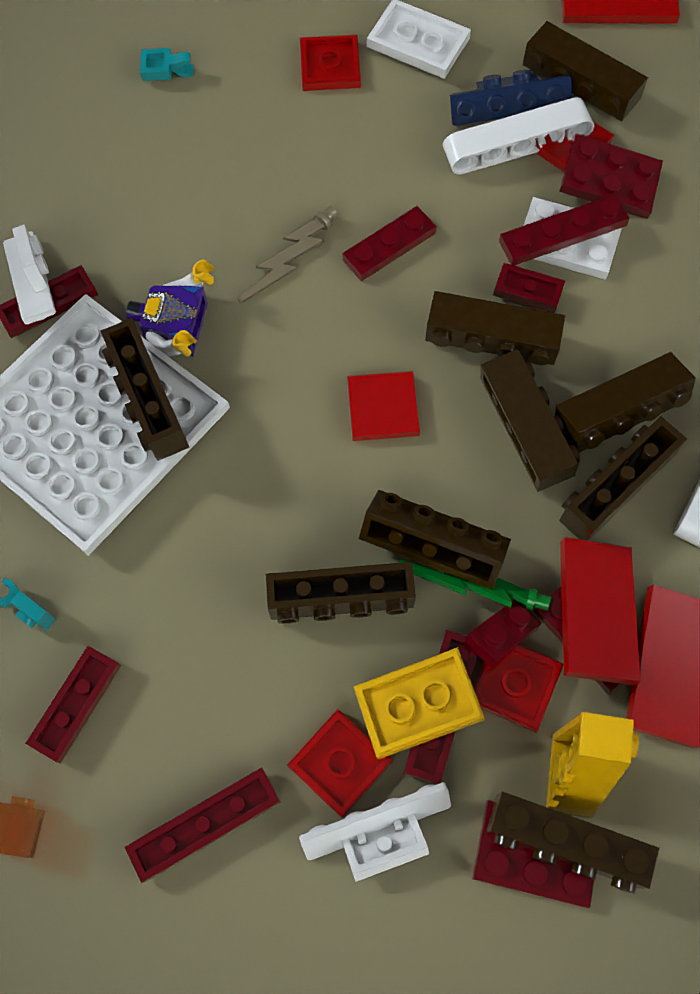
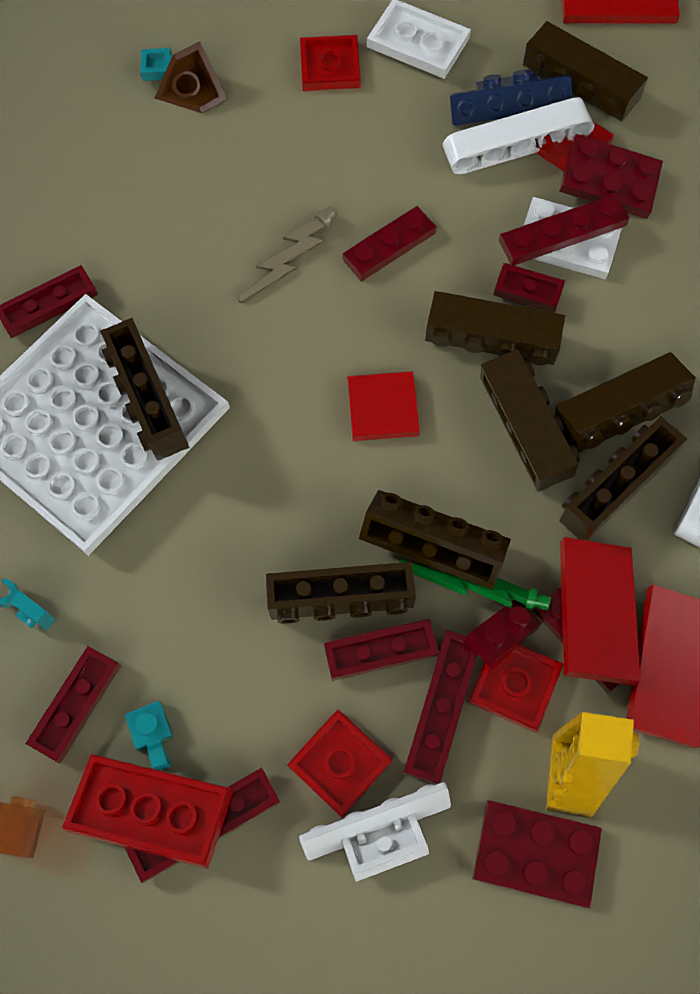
(29, 275): white bracket -> none
(148, 810): none -> red tile
(149, 730): none -> teal plate
(174, 312): torso -> none
(191, 81): none -> reddish brown slope
(381, 649): none -> dark red plate
(418, 703): yellow tile -> none
(573, 841): dark brown brick -> none

